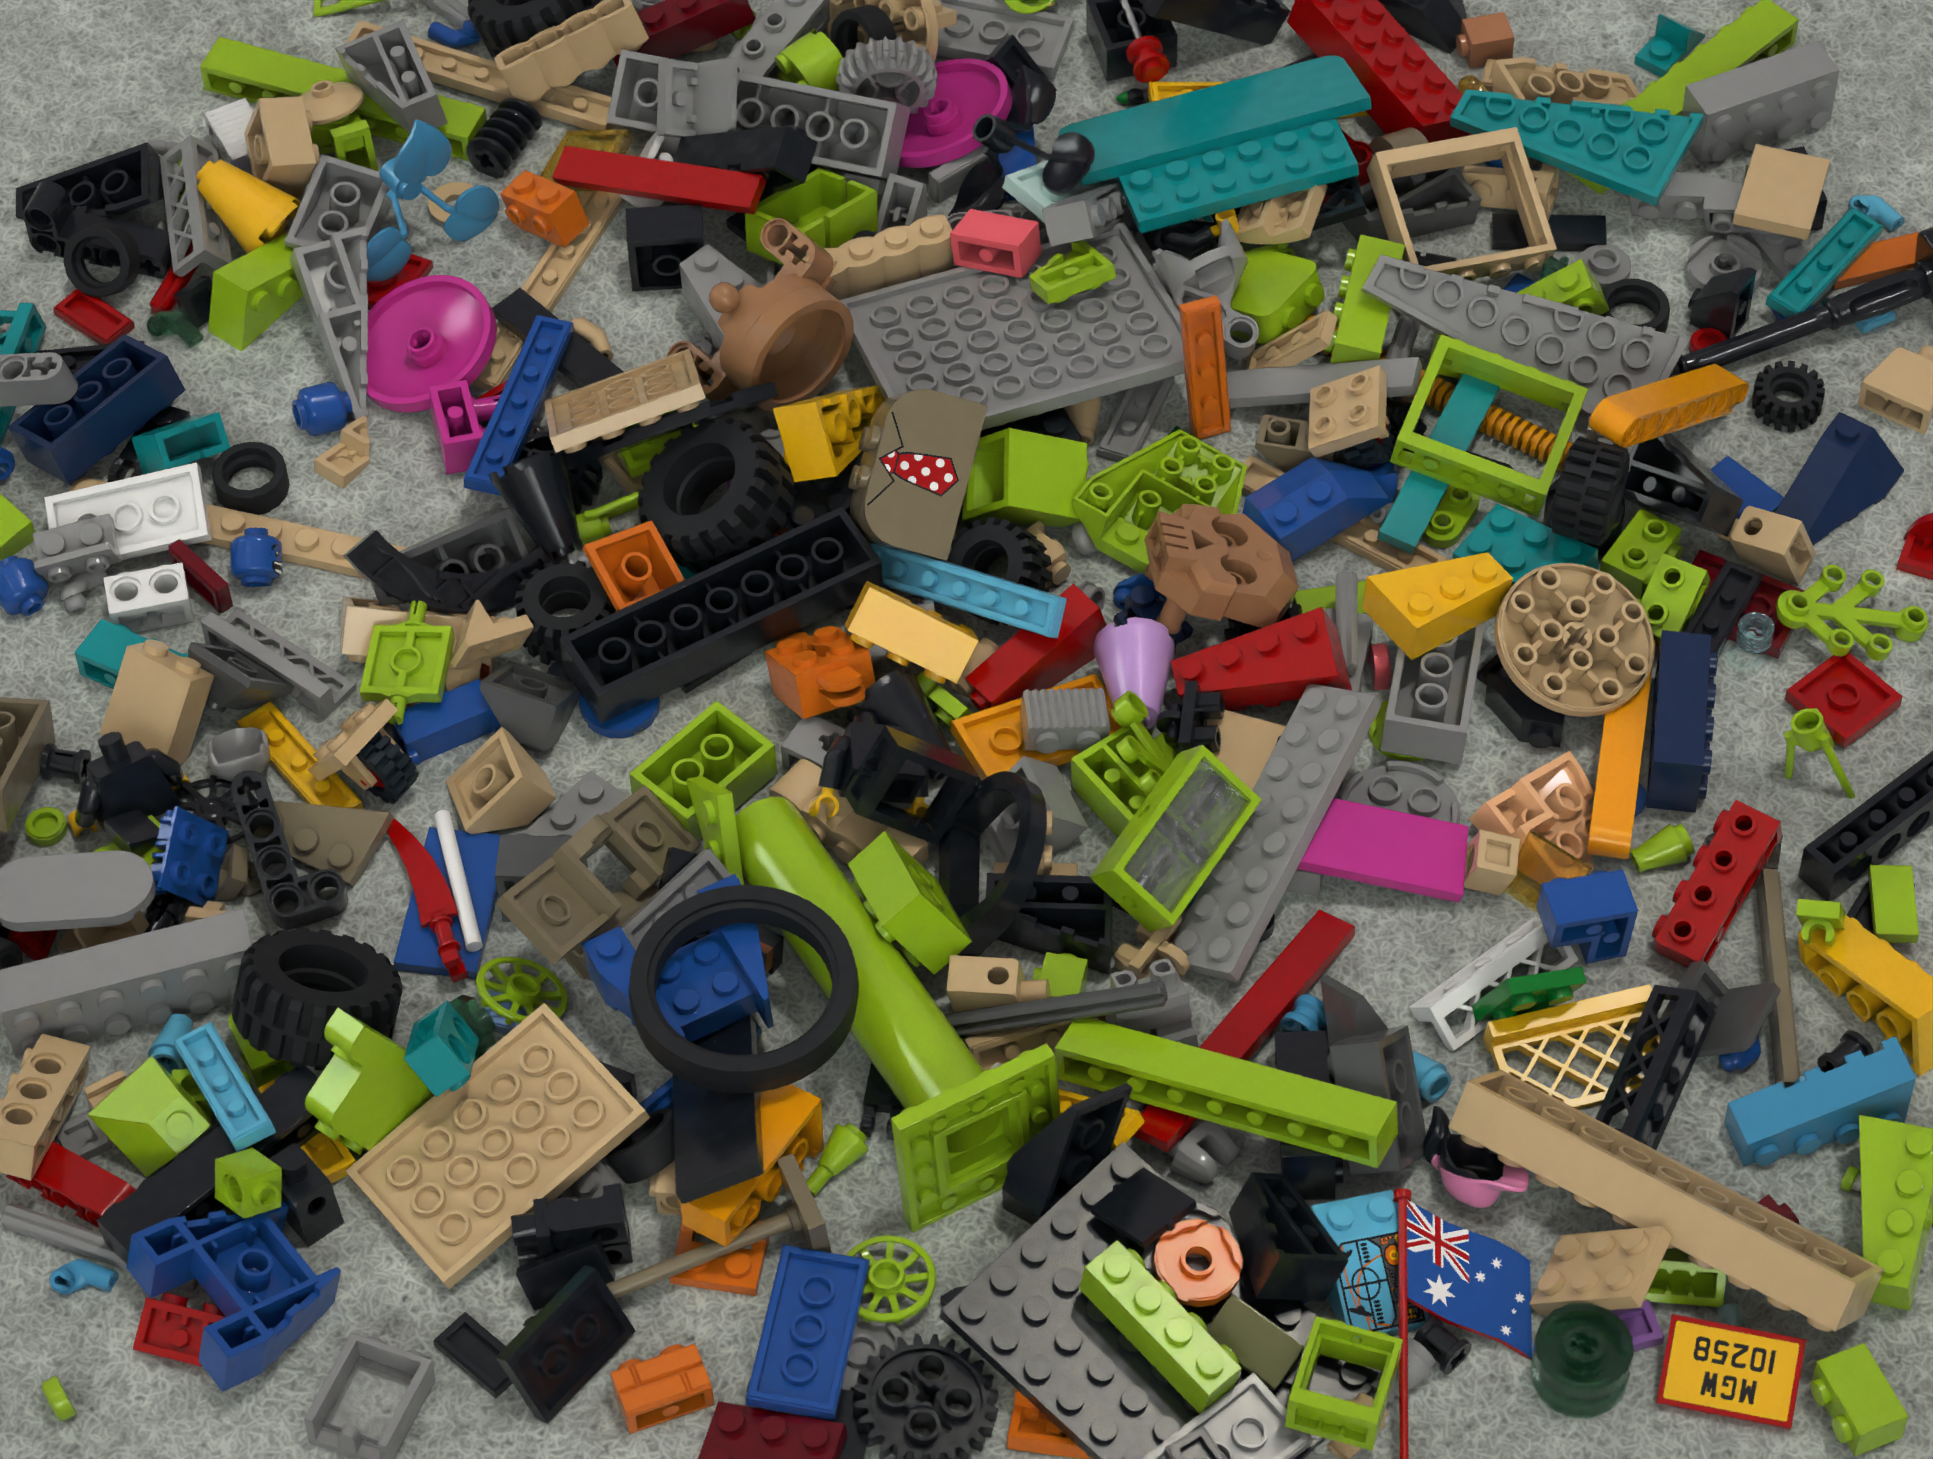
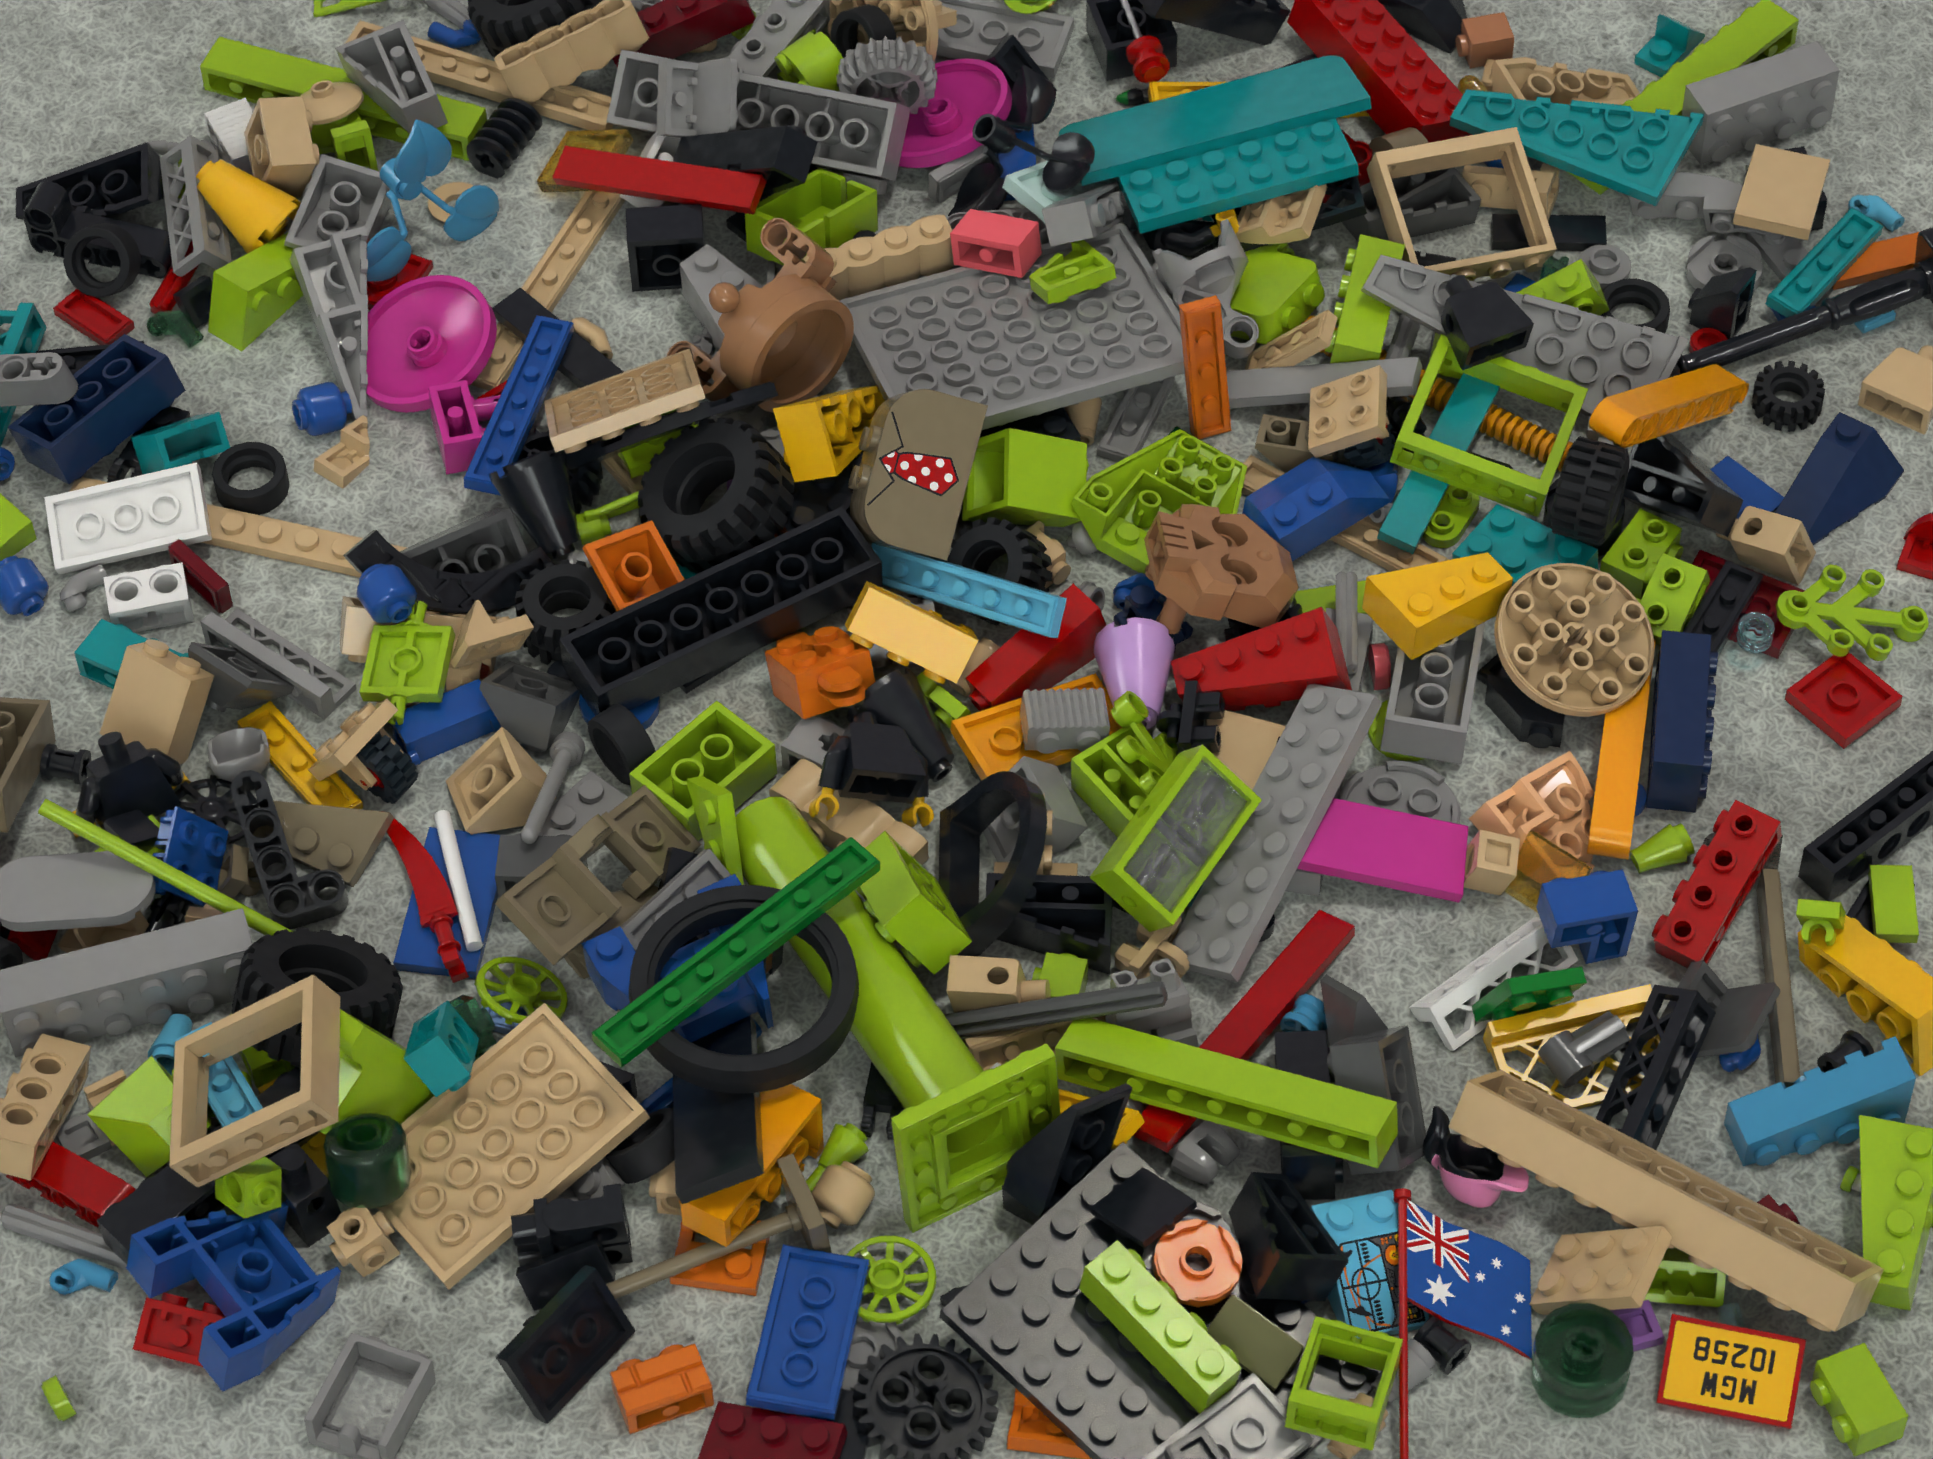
(46, 826): lime tile -> none
(76, 548): light grey bracket -> none
(156, 866): none -> lime piece
(256, 558): blue head -> none
(316, 1106): none -> tan window
(363, 1240): none -> tan brick
(367, 1160): none -> clear green head
(386, 593): none -> blue head
(475, 1353): black tile -> none
(544, 208): orange brick -> none
(566, 753): none -> light grey piece
(620, 741): none -> black tyre
(735, 952): none -> green tile
(843, 1194): none -> tan head
(883, 765): black window -> none
(902, 202): light grey slope -> none
(1431, 1077): medium azure cone -> none
(1482, 322): none -> black torso
(1575, 1053): none -> dark grey piece
(1812, 735): lime plant -> none

